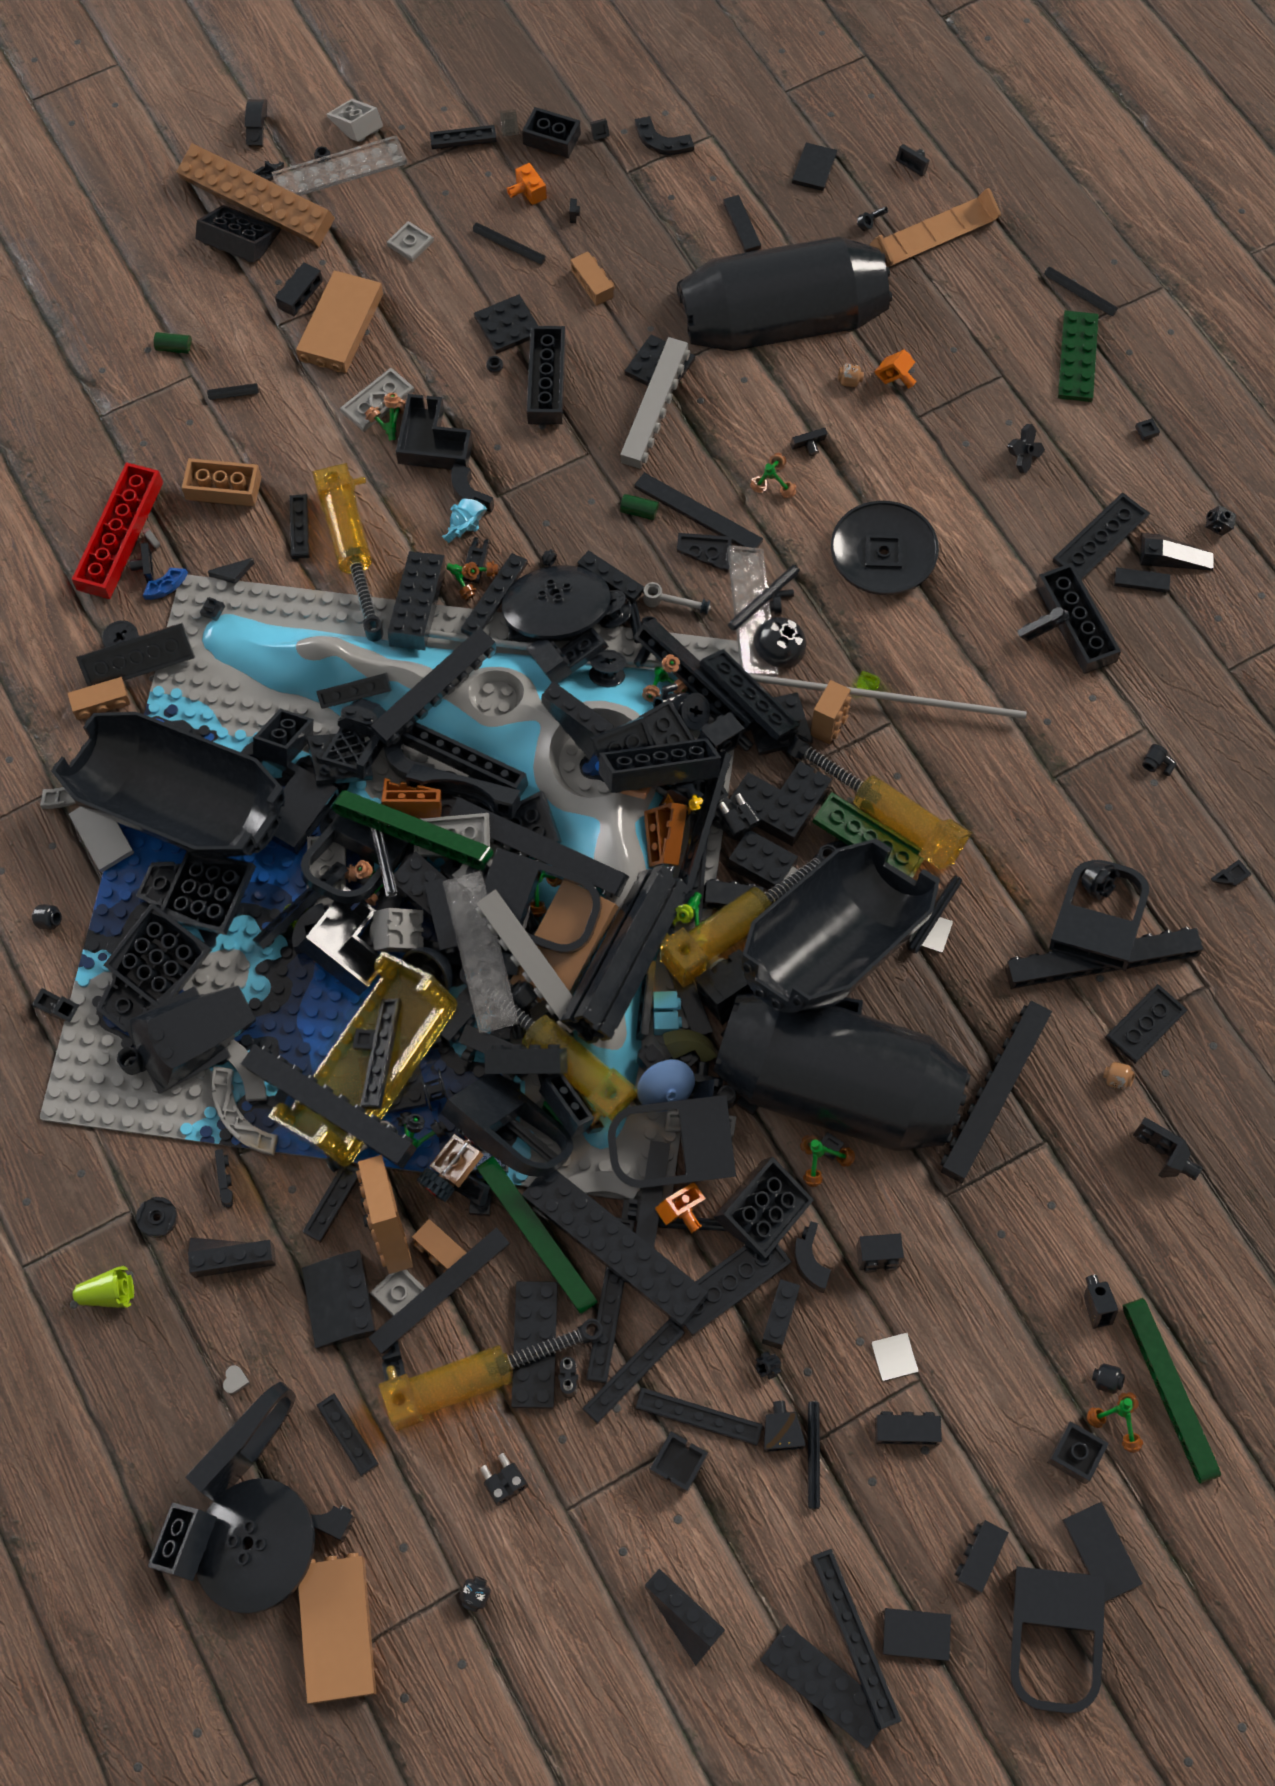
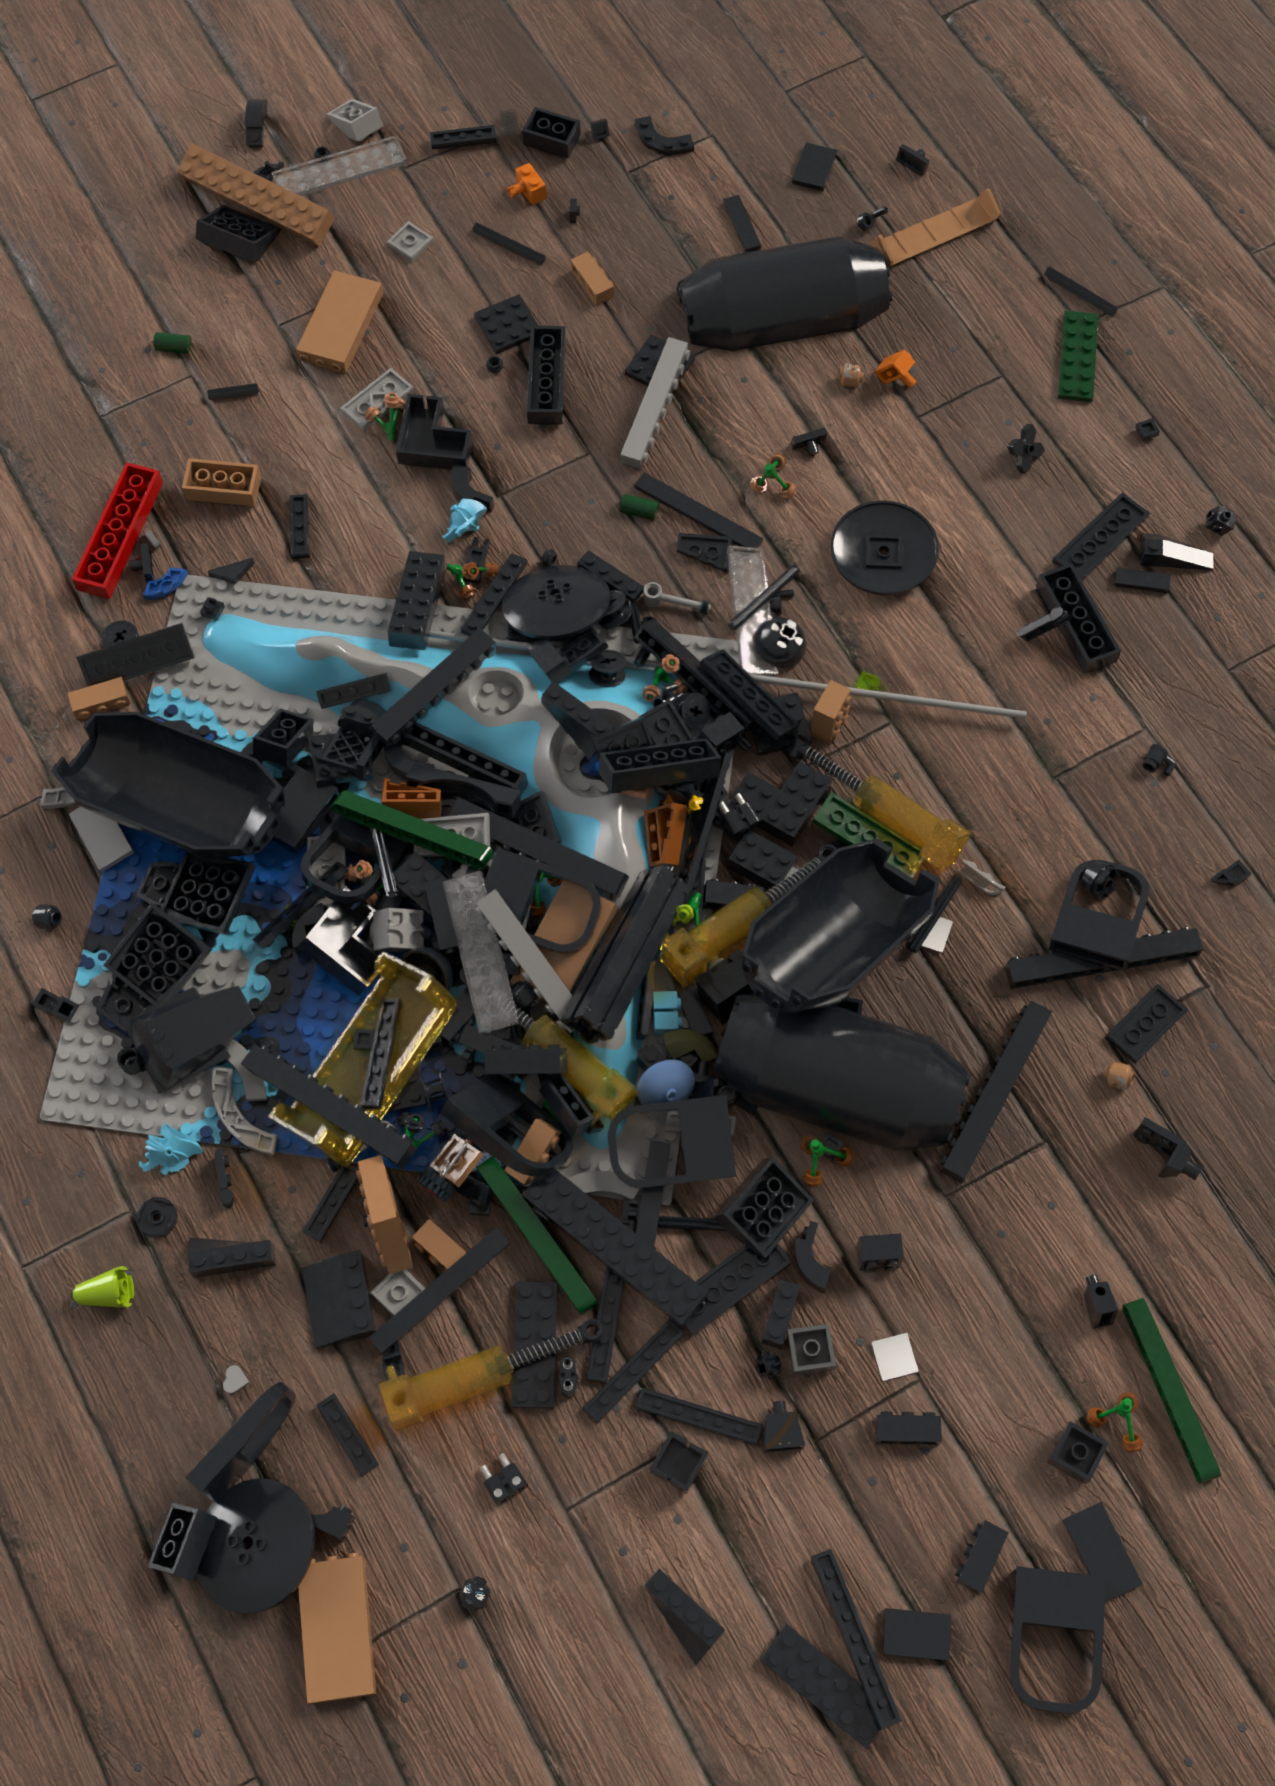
(171, 1151): none -> medium azure helmet
(298, 289): black brick -> none
(347, 534): clear yellow piece -> none
(536, 1147): none -> medium nougat brick
(680, 1206): orange brick -> none
(811, 1349): none -> dark grey brick
(813, 1455): black axle -> none
(984, 881): none -> light grey piece
(1108, 1378): black head -> none

